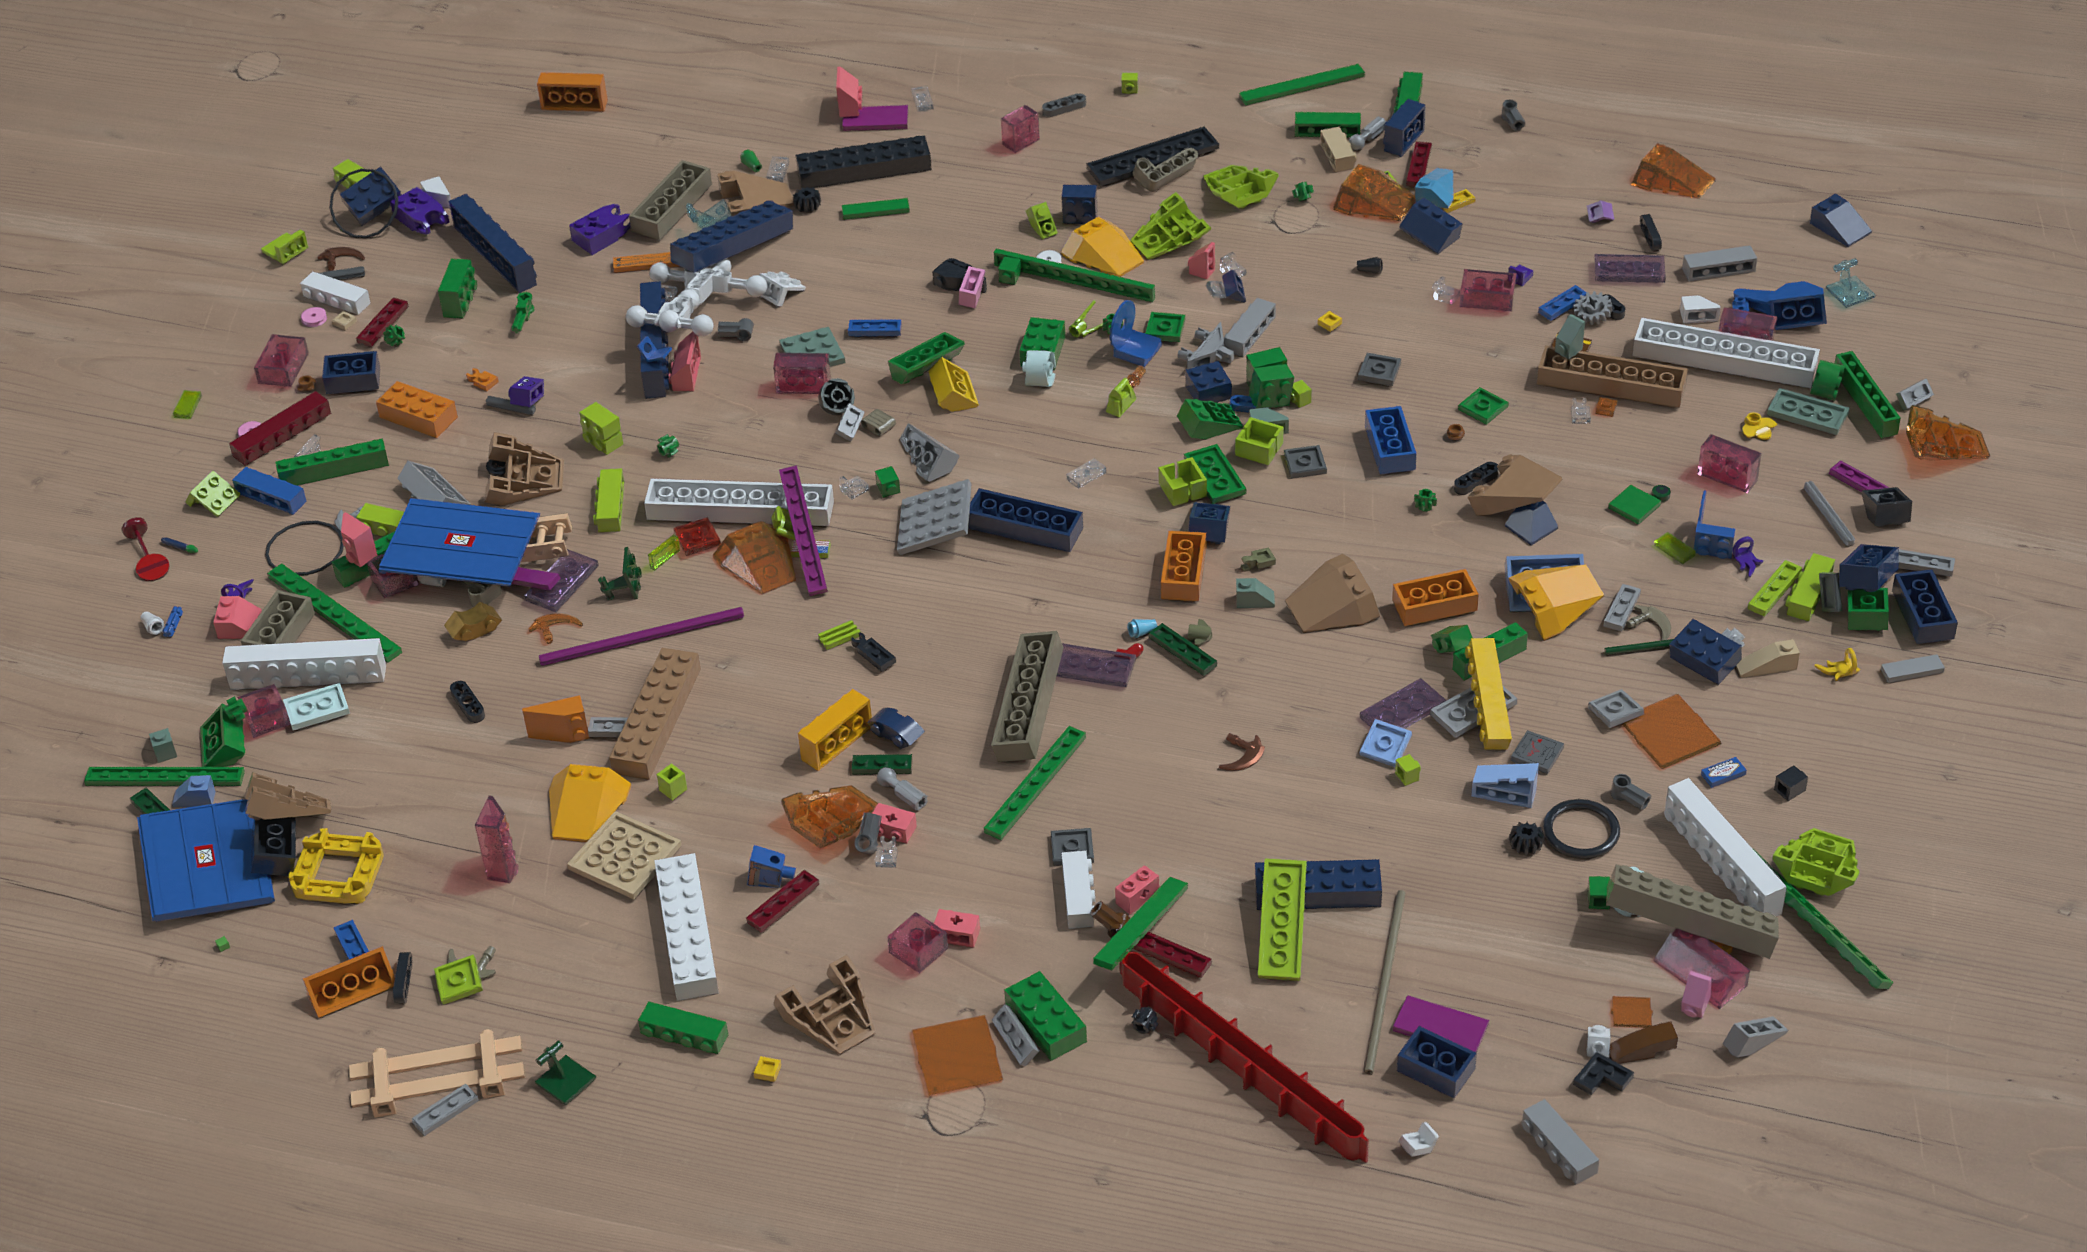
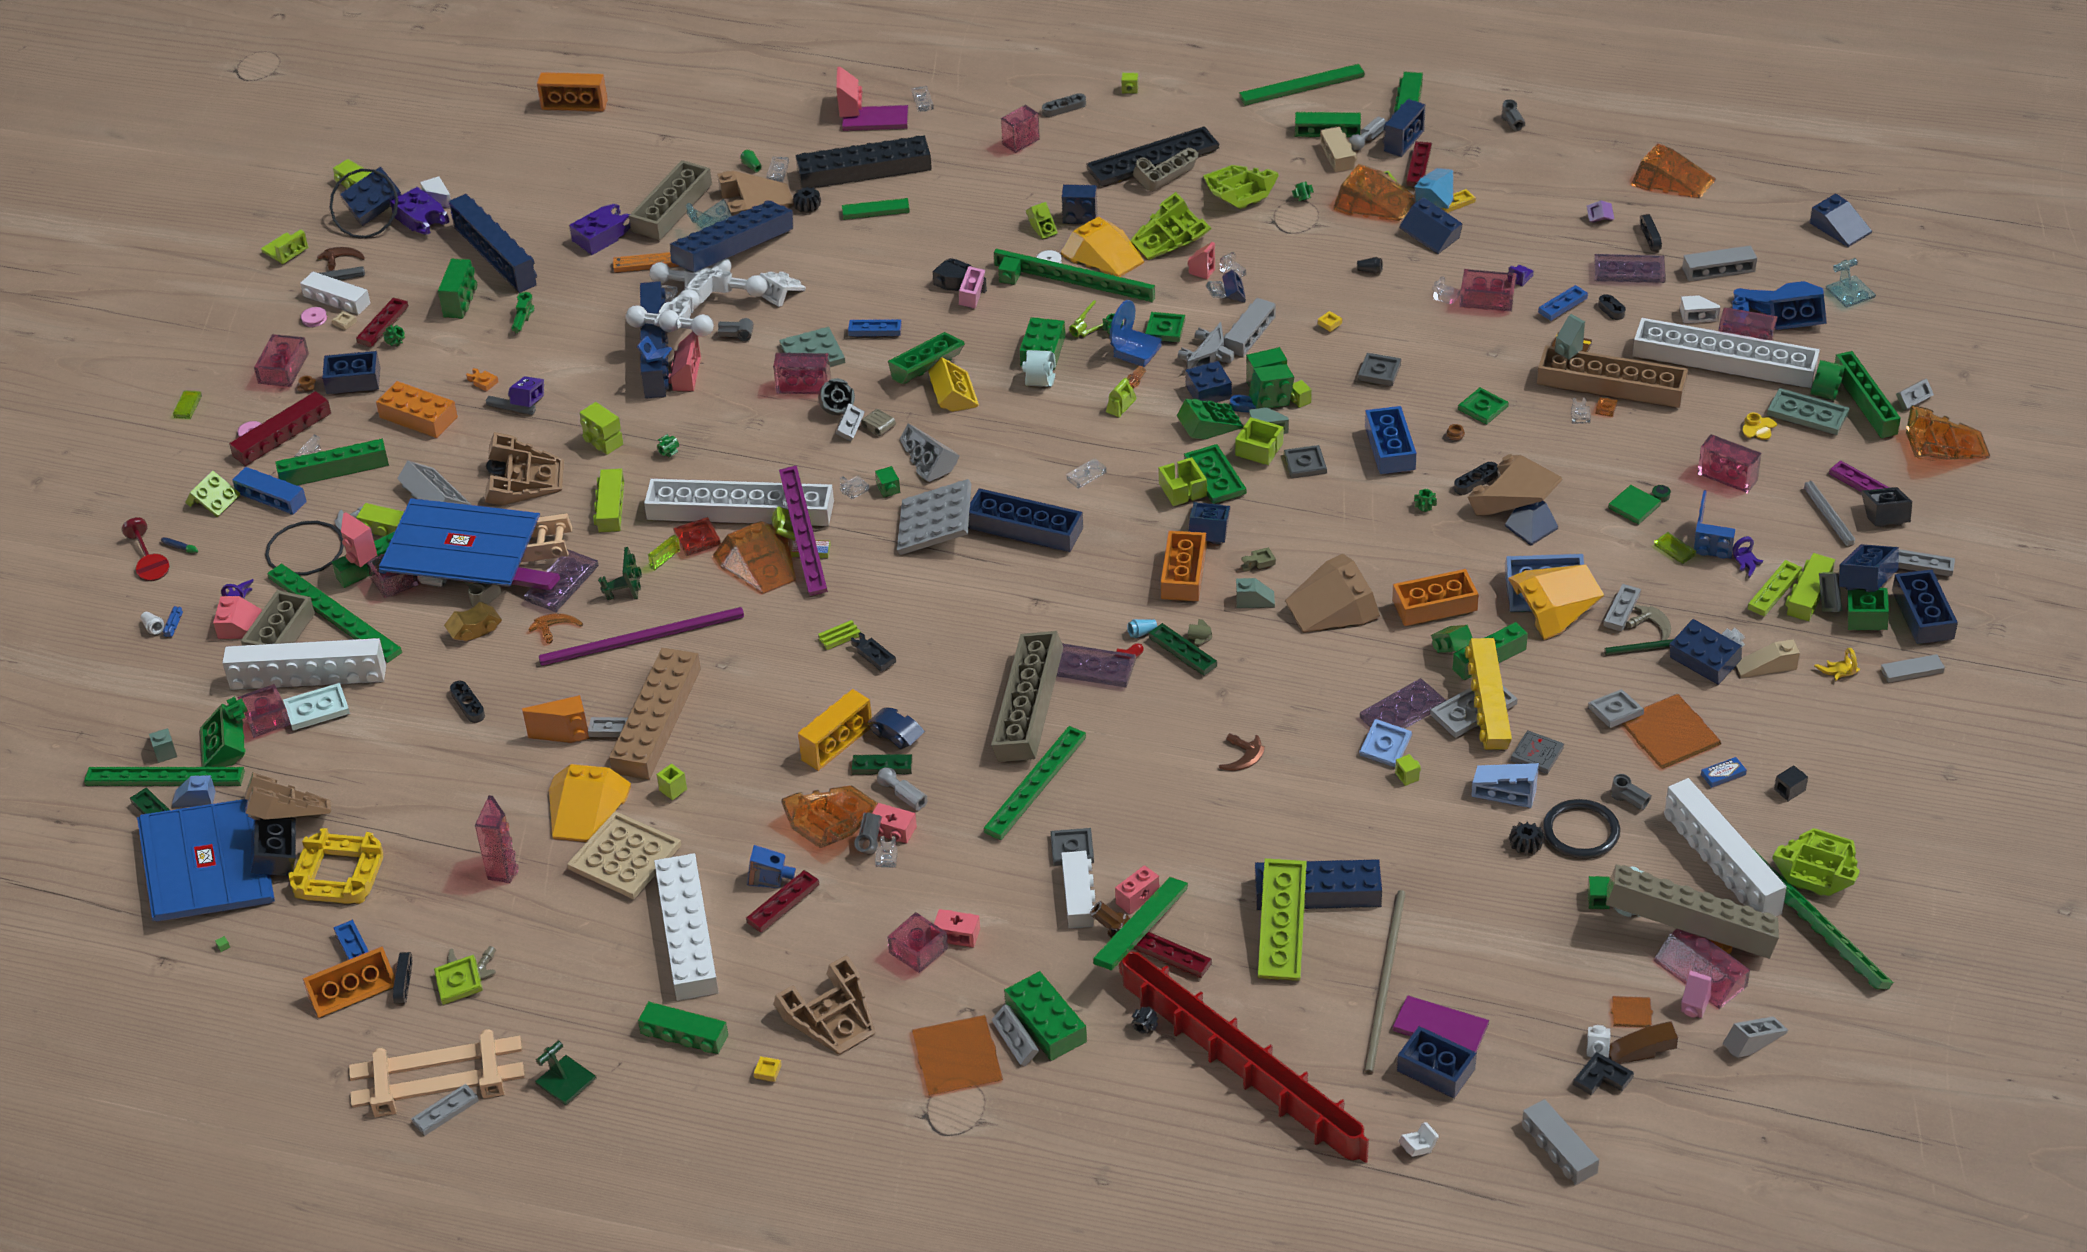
(1592, 307): light grey gear -> none

